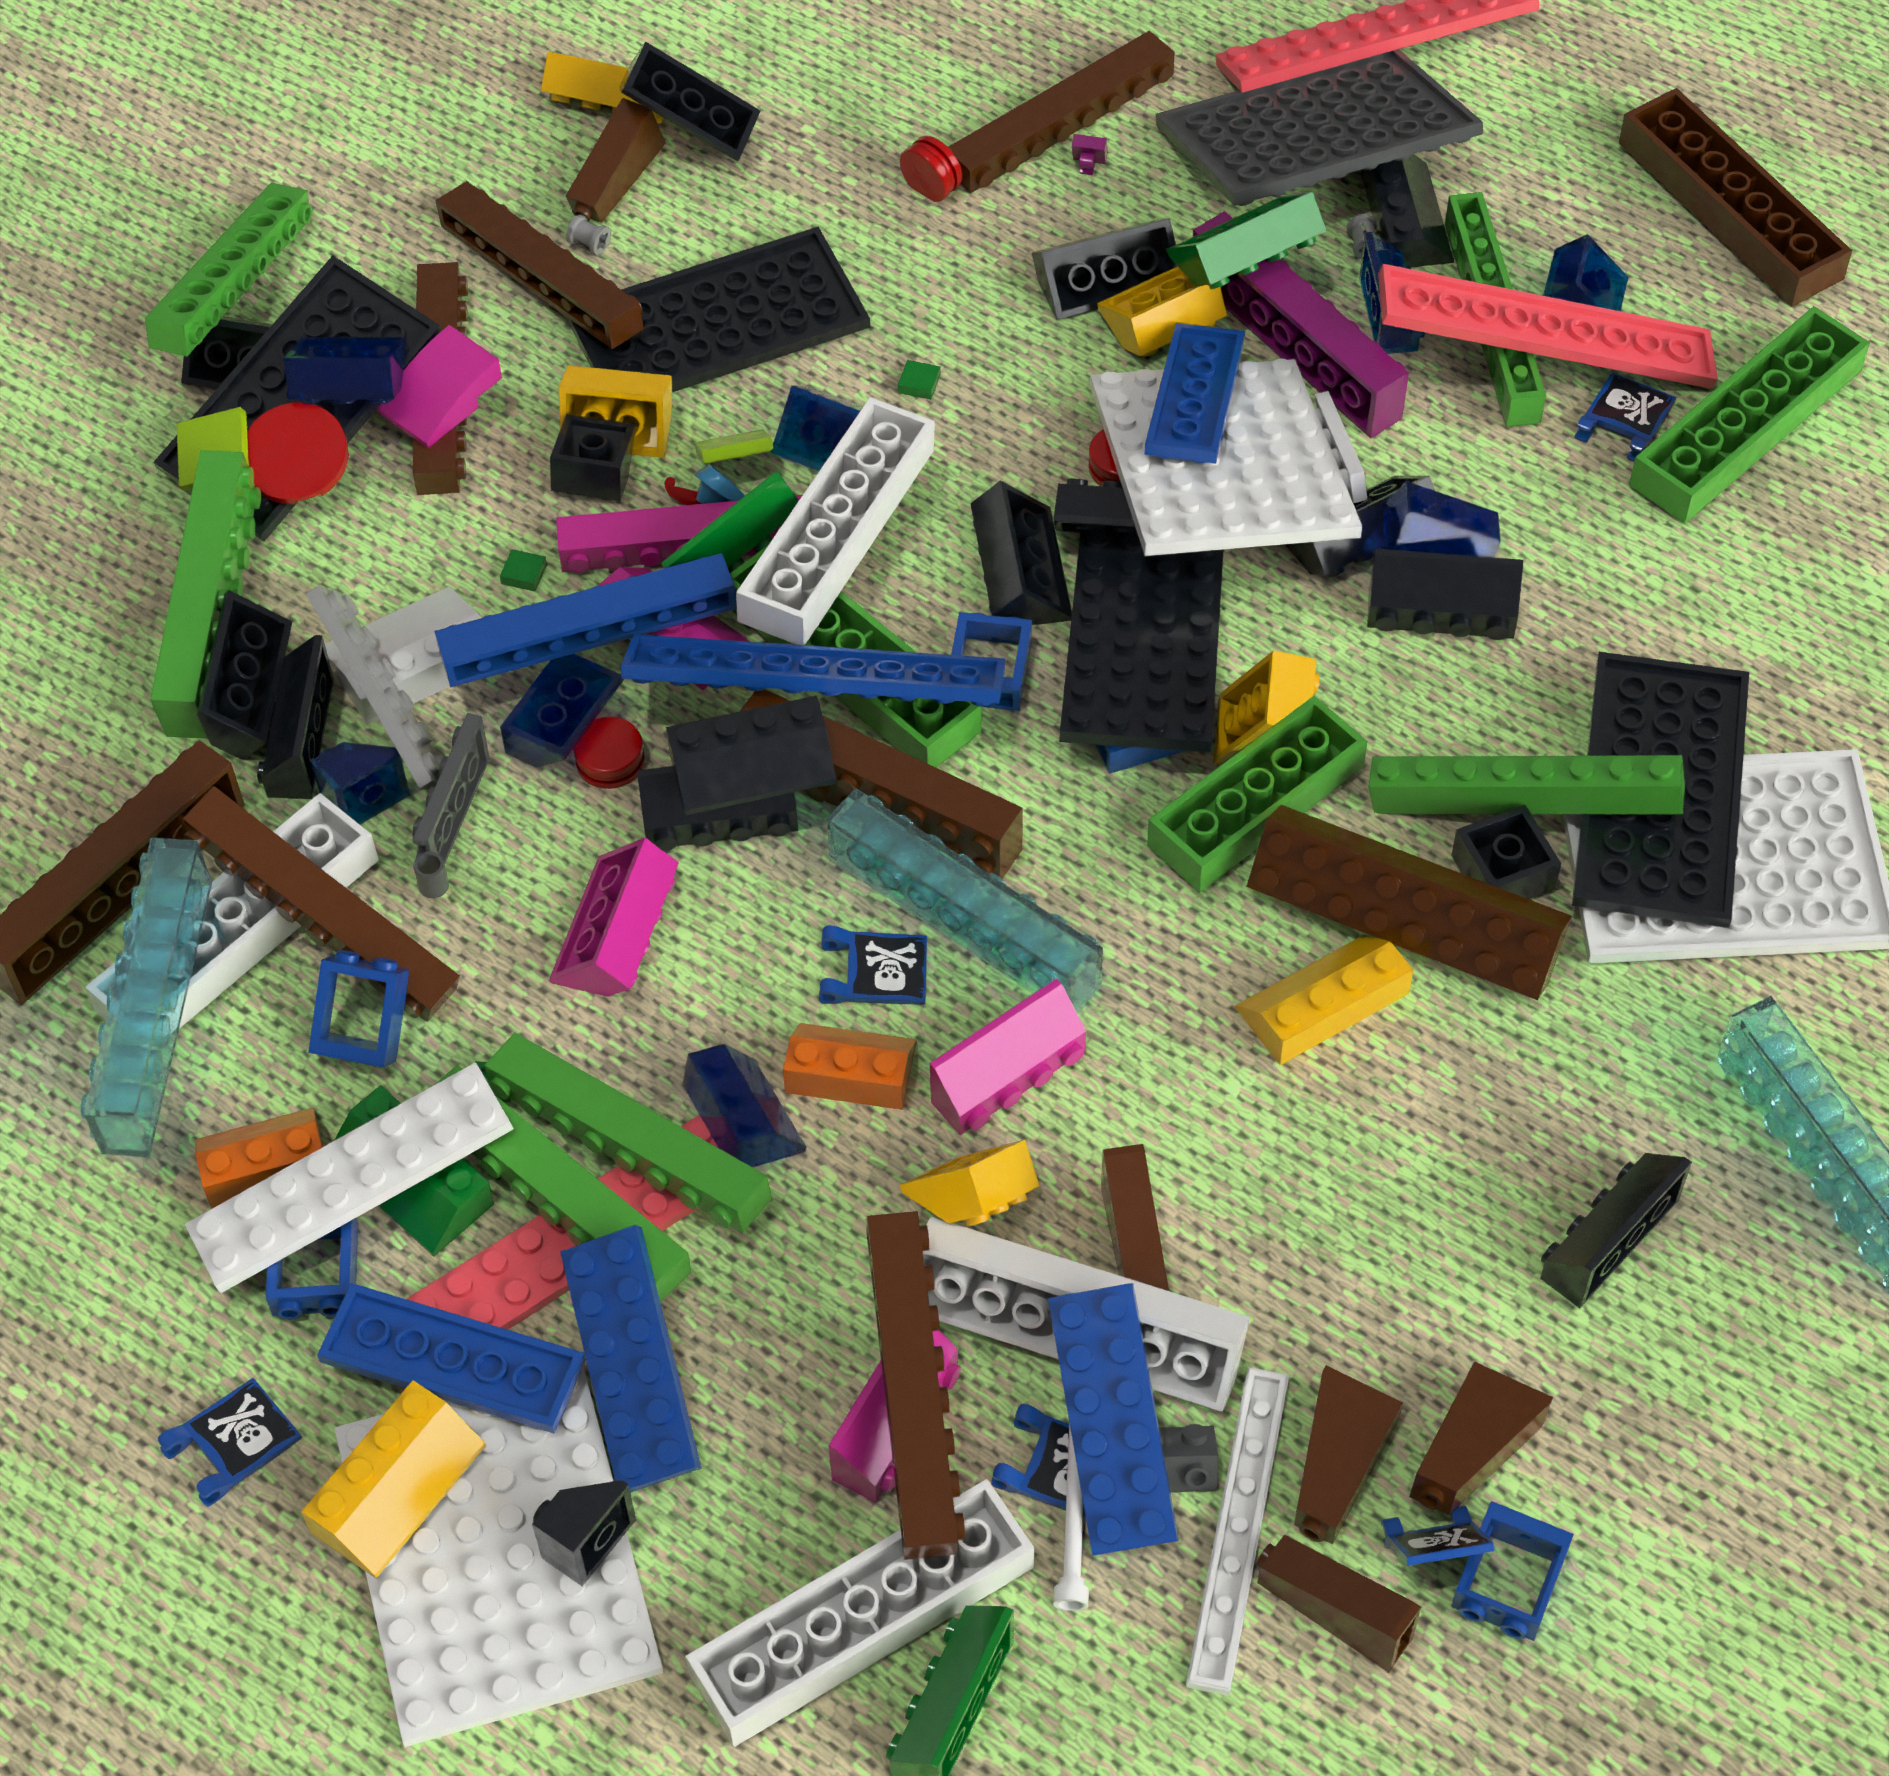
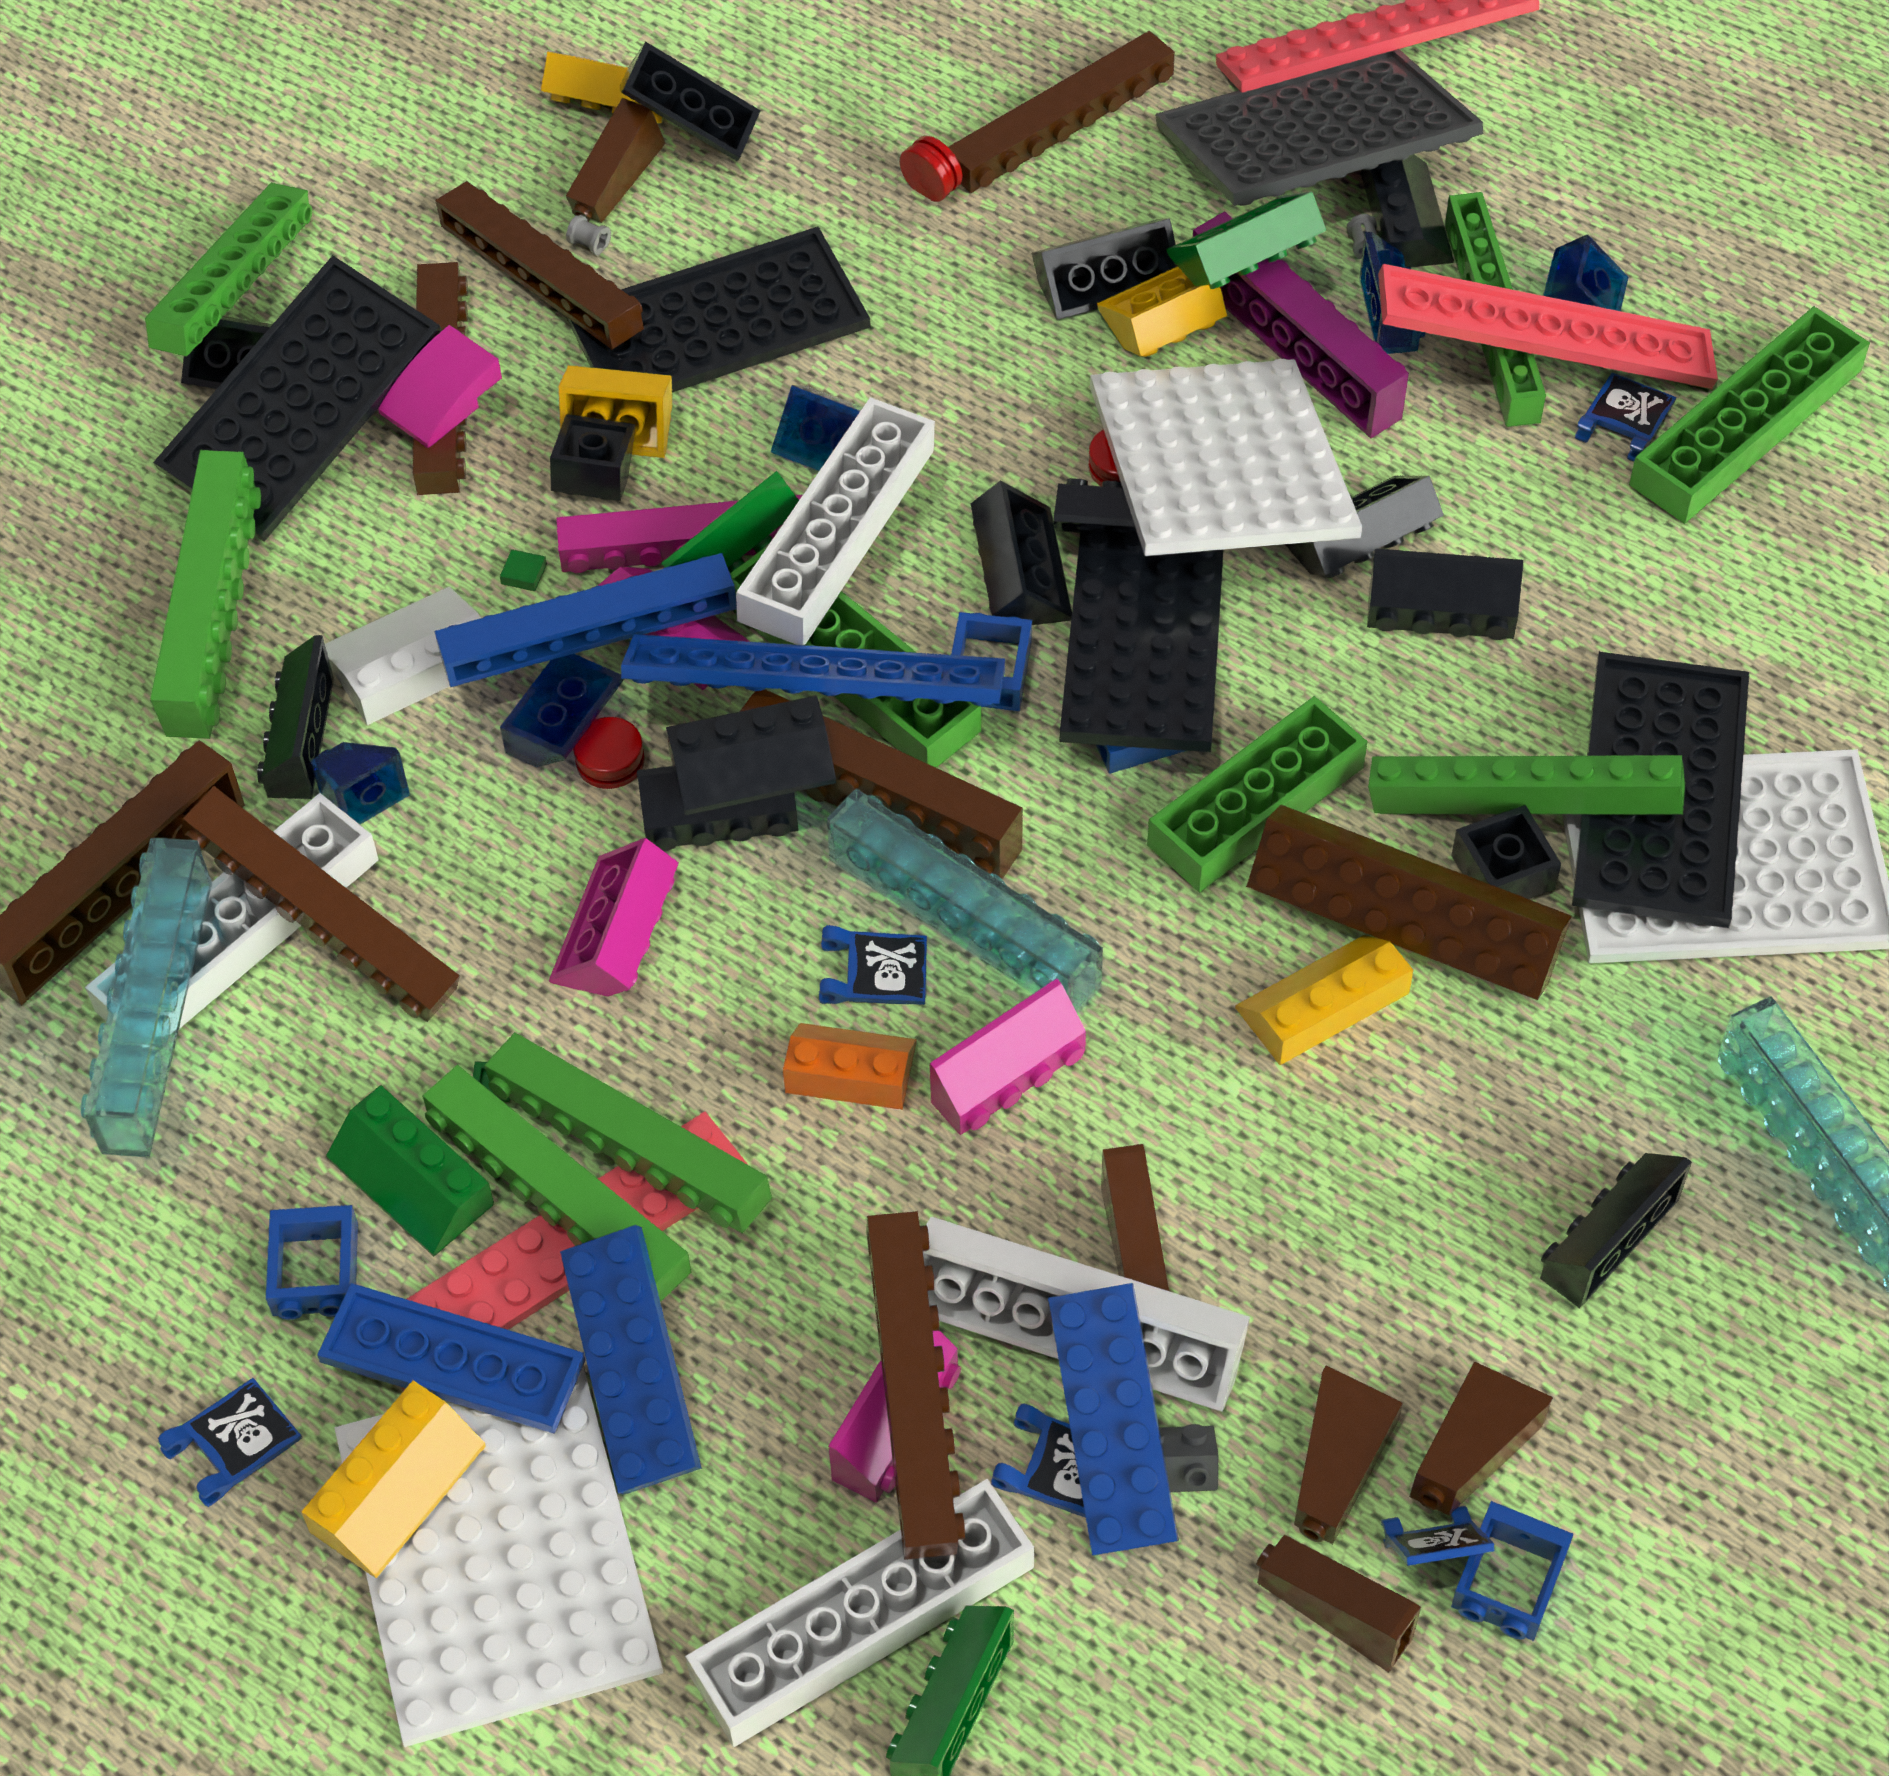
(212, 432): lime tile -> none
(243, 676): black slope -> none
(252, 1153): orange slope -> none
(296, 452): red tile -> none
(345, 369): clear blue slope -> none
(348, 1177): white plate -> none
(352, 1048): blue window -> none
(377, 683): light grey plate -> none
(448, 805): dark grey hinge -> none
(583, 1526): black slope -> none
(713, 488): dark azure piece -> none
(734, 446): lime tile -> none
(740, 1106): clear blue slope -> none
(919, 379): green tile -> none
(975, 1184): yellow slope -> none
(1071, 1591): white piece -> none
(1089, 151): magenta tile -> none
(1195, 393): blue plate -> none
(1237, 1532): white tile -> none
(1261, 700): yellow slope -> none
(1341, 447): white plate -> none
(1438, 523): clear blue slope -> none
(1735, 197): reddish brown brick -> none

